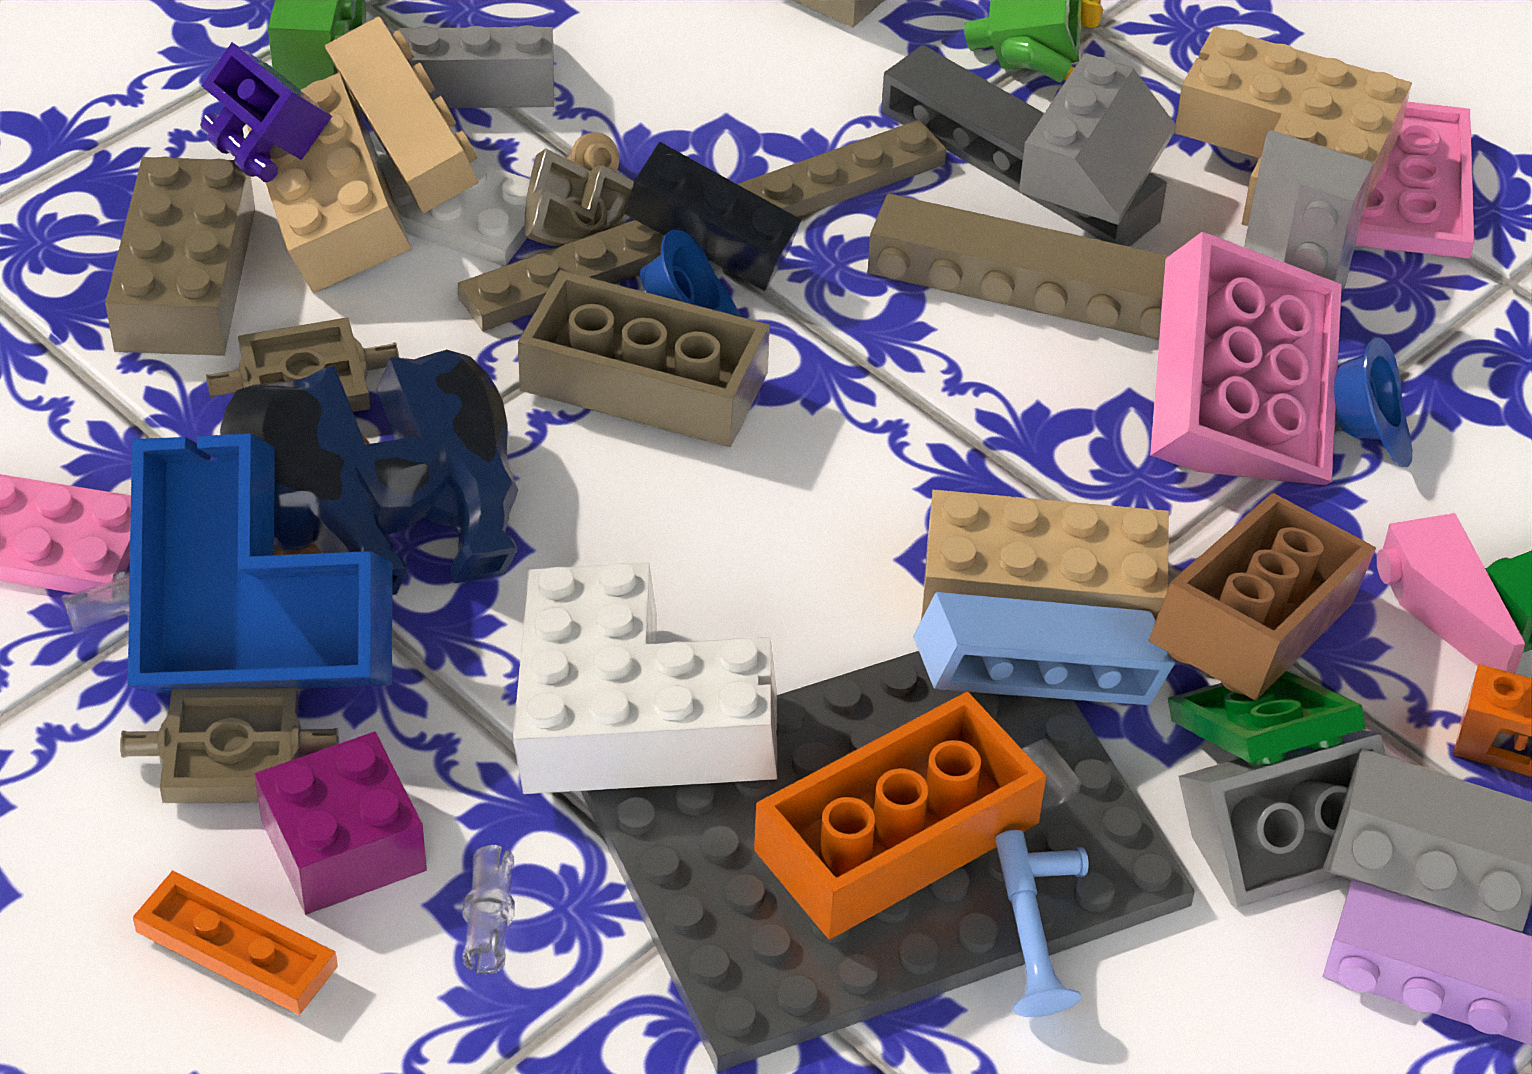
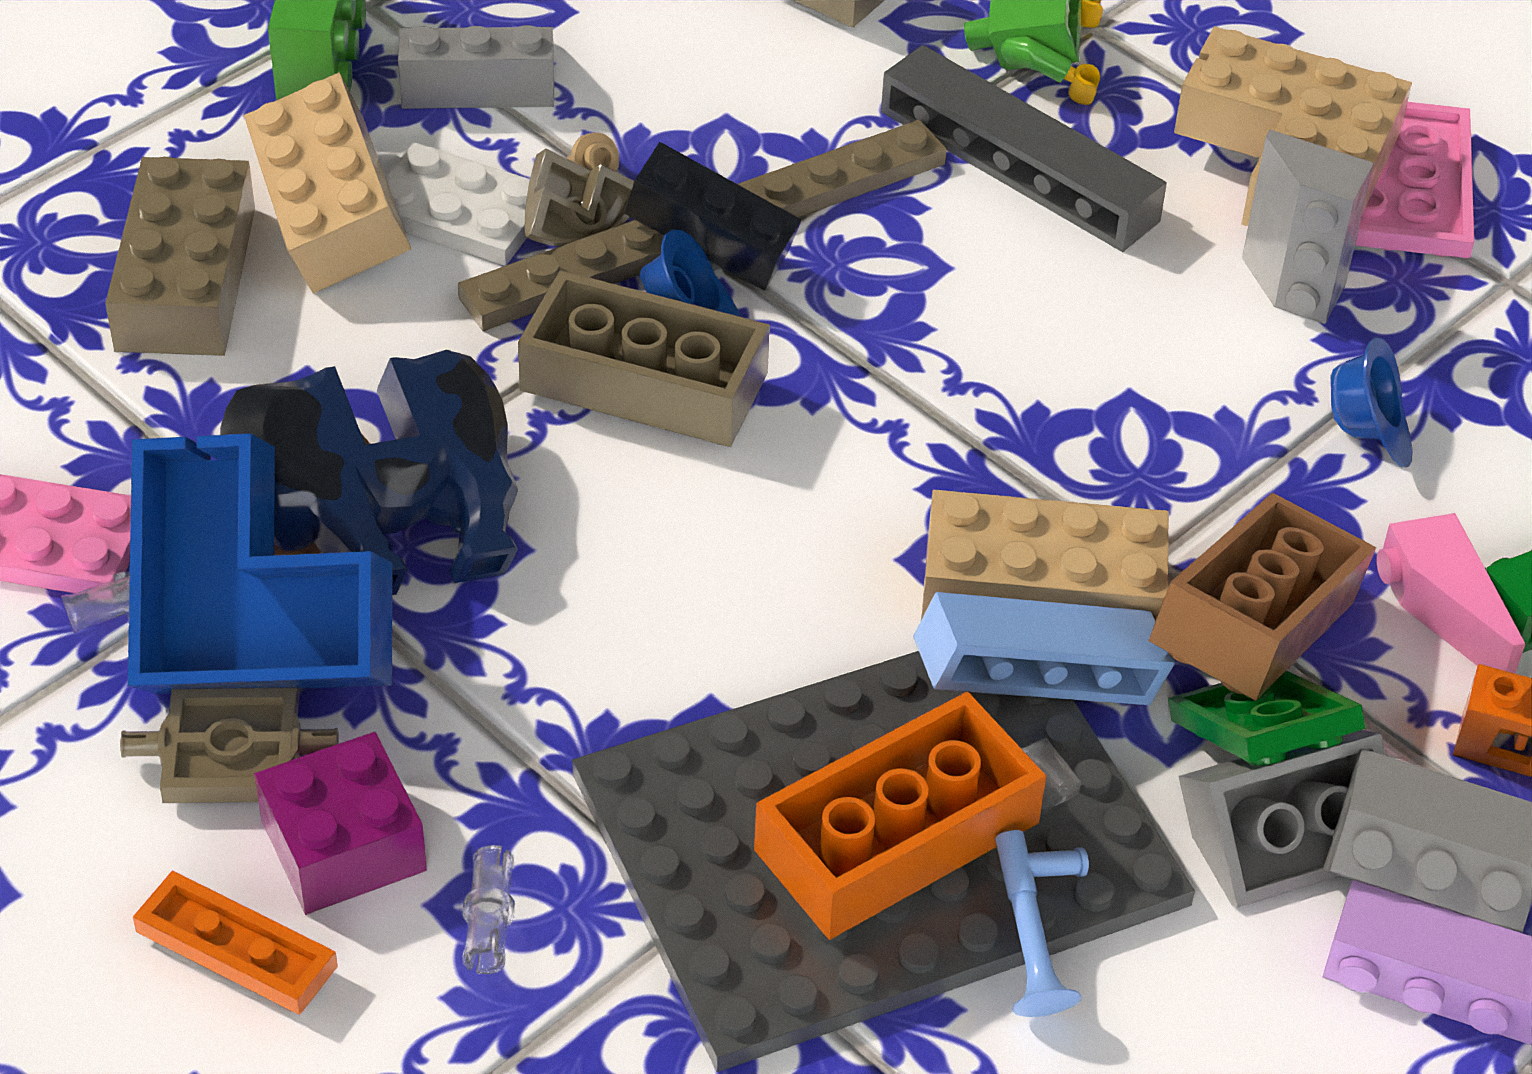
(267, 104): dark purple brick -> none
(300, 352): dark tan plate -> none
(402, 113): tan brick -> none
(623, 712): white piece -> none
(1018, 265): dark tan brick -> none
(1096, 141): light grey slope -> none
(1246, 365): bright pink slope -> none

